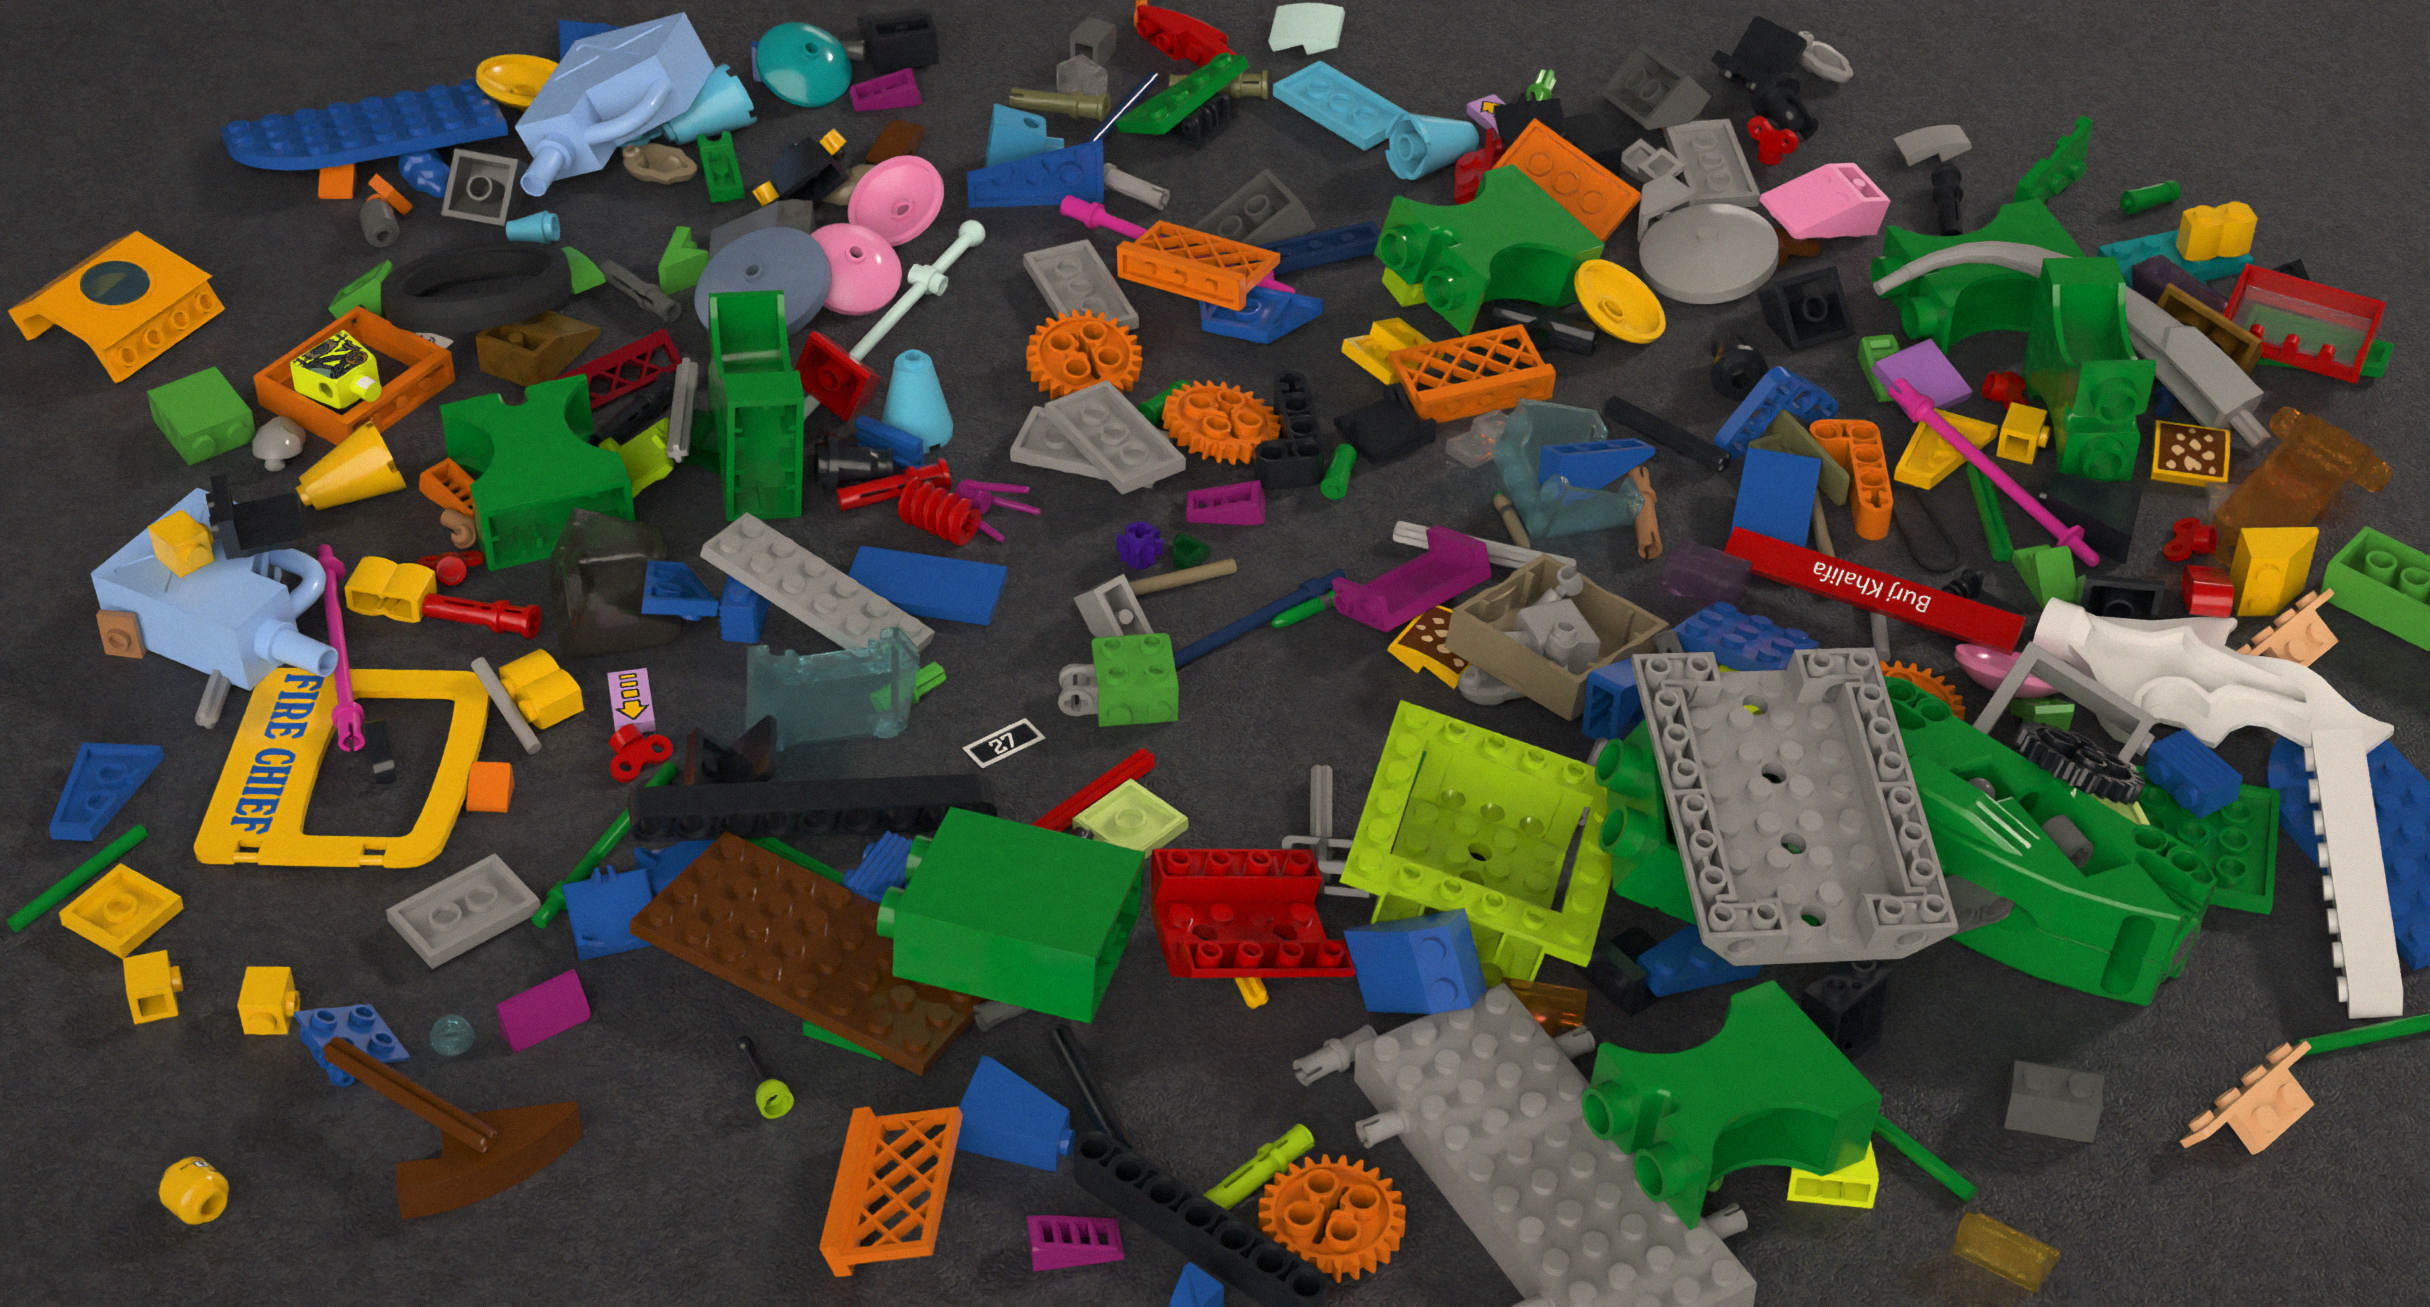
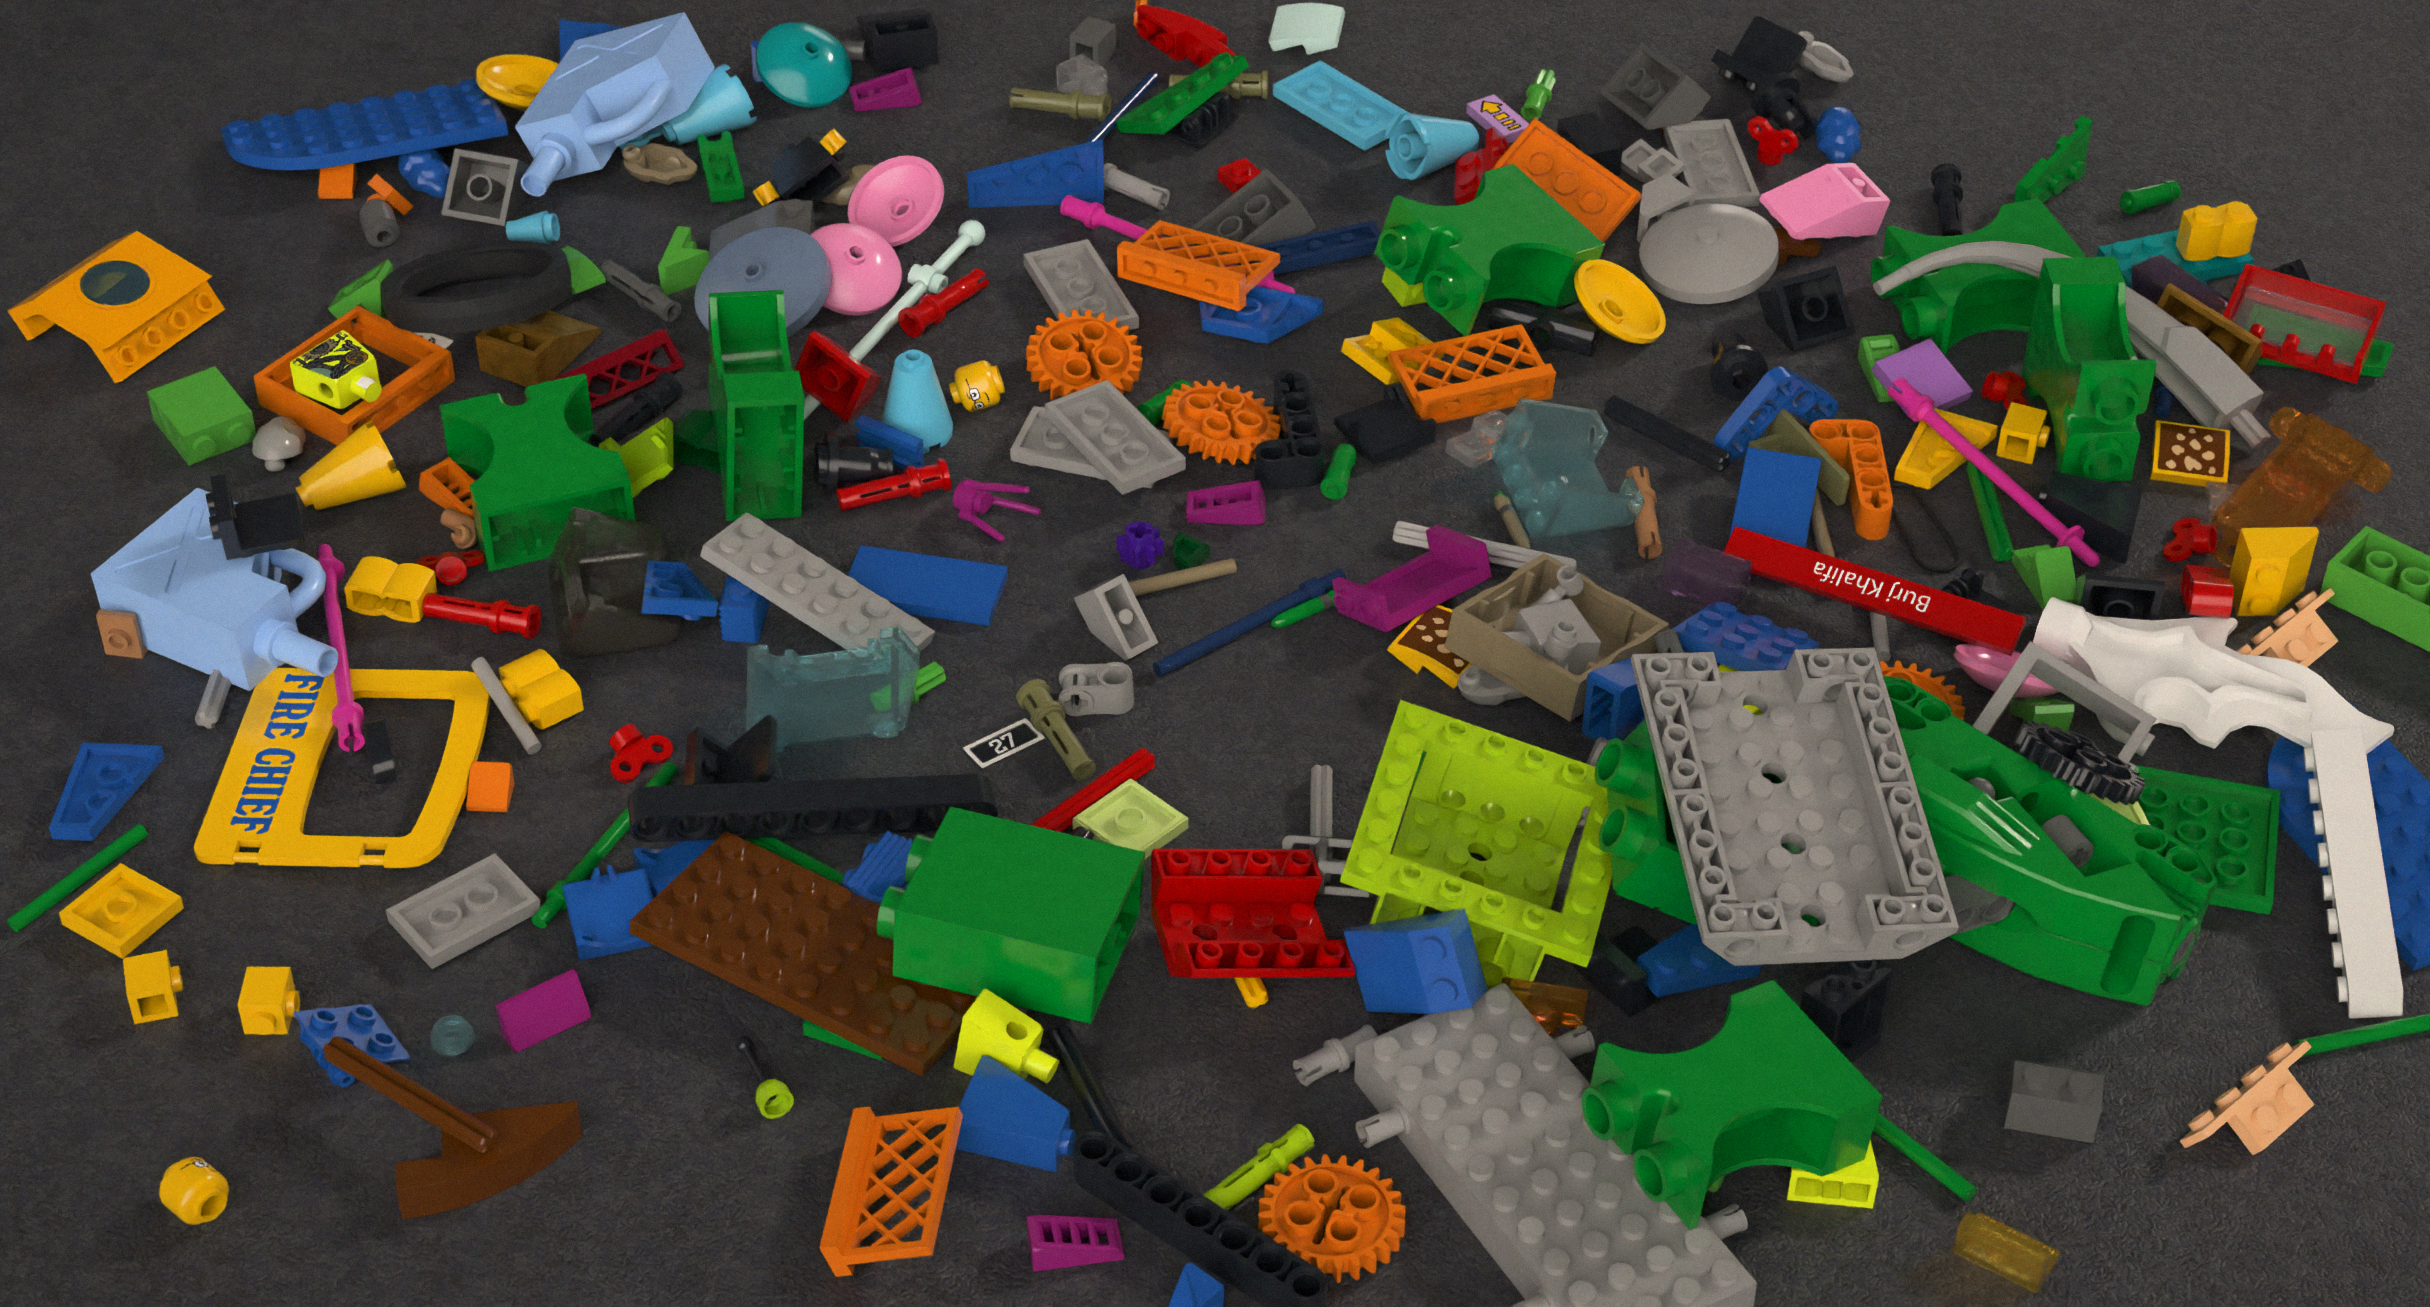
(181, 543): yellow brick -> none
(631, 699): lavender tile -> none
(682, 410): light grey axle -> none
(896, 140): reddish brown slope -> none
(933, 308): none -> red pin
(938, 512): red piece -> none
(977, 386): none -> yellow head
(1006, 1035): none -> neon yellow torso
(1017, 136): dark azure torso -> none
(1049, 718): none -> olive pin
(1135, 679): bright green bracket -> none
(1237, 174): none -> red plate
(1515, 117): black piece -> none
(1594, 462): blue slope -> none
(1838, 134): none -> blue arm
(1923, 143): light grey slope -> none
(2192, 773): blue brick -> none

